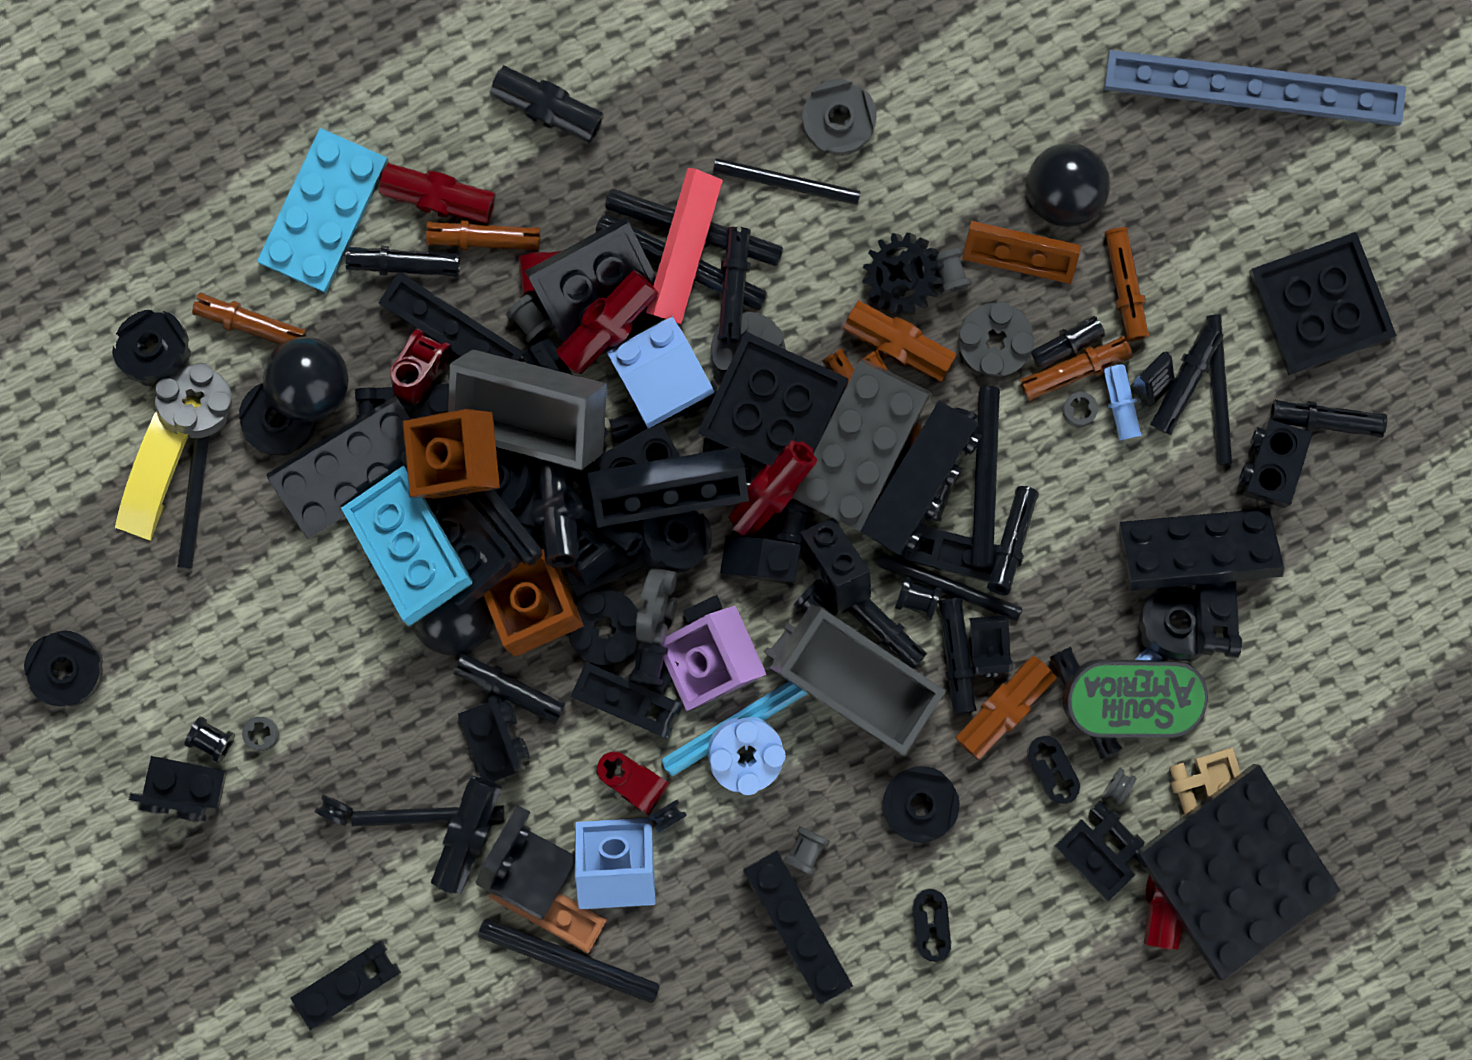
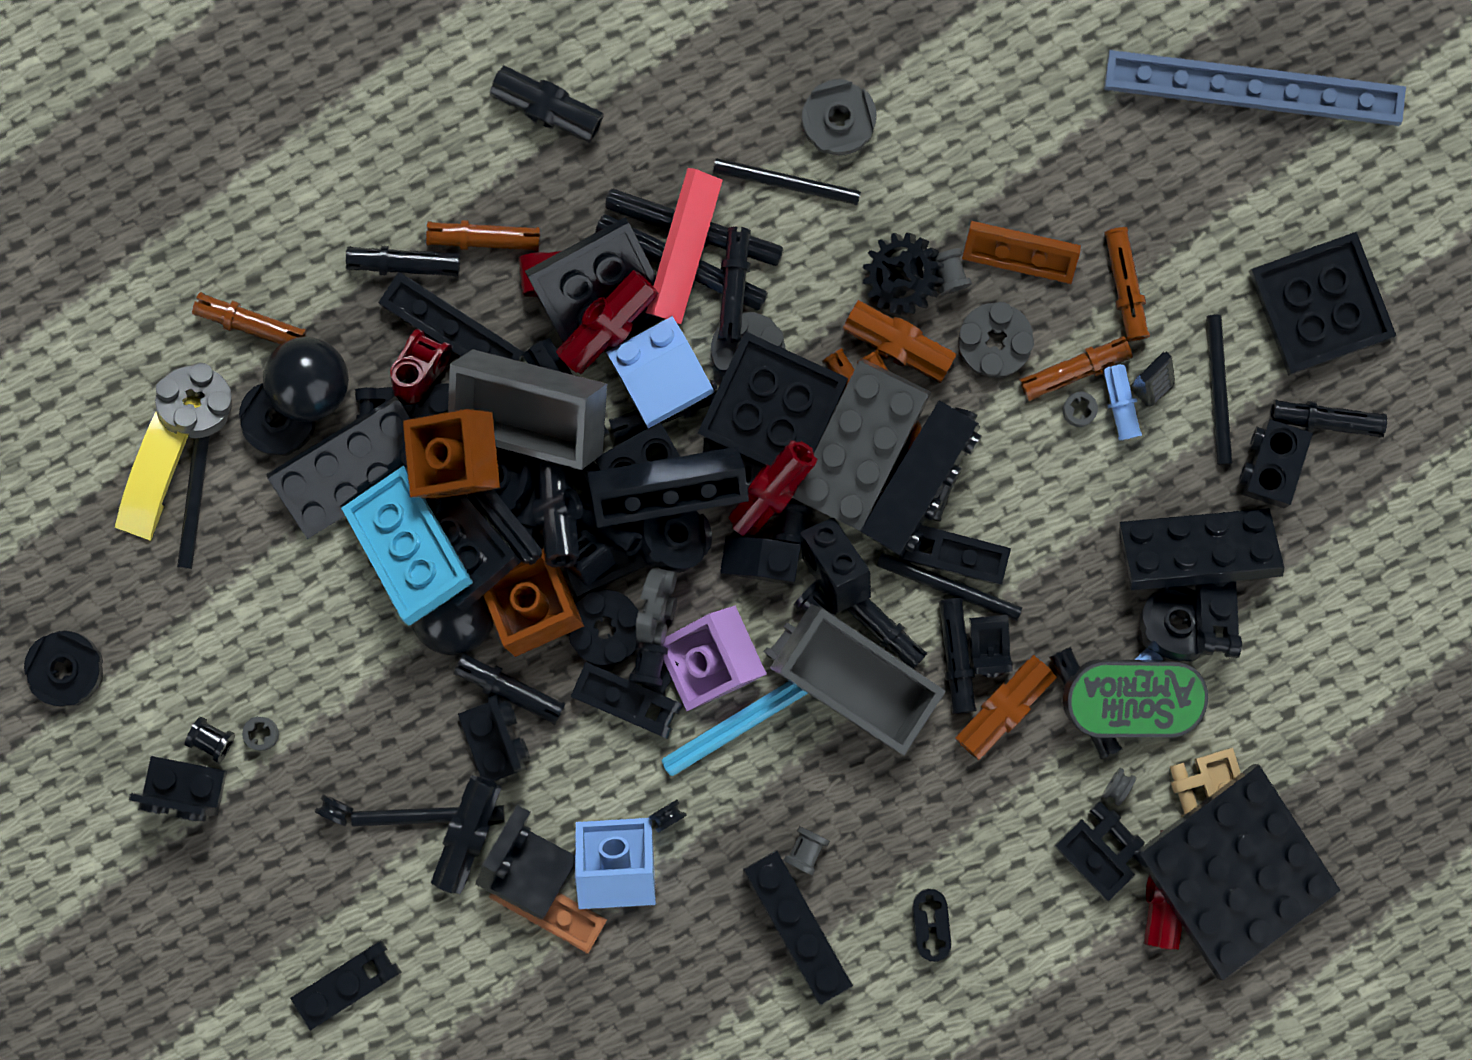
(164, 360): black plate -> none
(322, 210): medium azure plate -> none
(437, 193): dark red piece -> none
(529, 318): dark grey bush -> none
(568, 960): black axle -> none
(637, 785): dark red piece -> none
(702, 609): black tile -> none
(745, 776): light blue plate -> none
(903, 817): black plate -> none
(918, 598): black bush -> none
(986, 478): black axle -> none
(1009, 553): black pin -> none
(1061, 765): black beam -> none
(1068, 185): black piece -> none
(1068, 342): black axle -> none
(1189, 374): black pin -> none

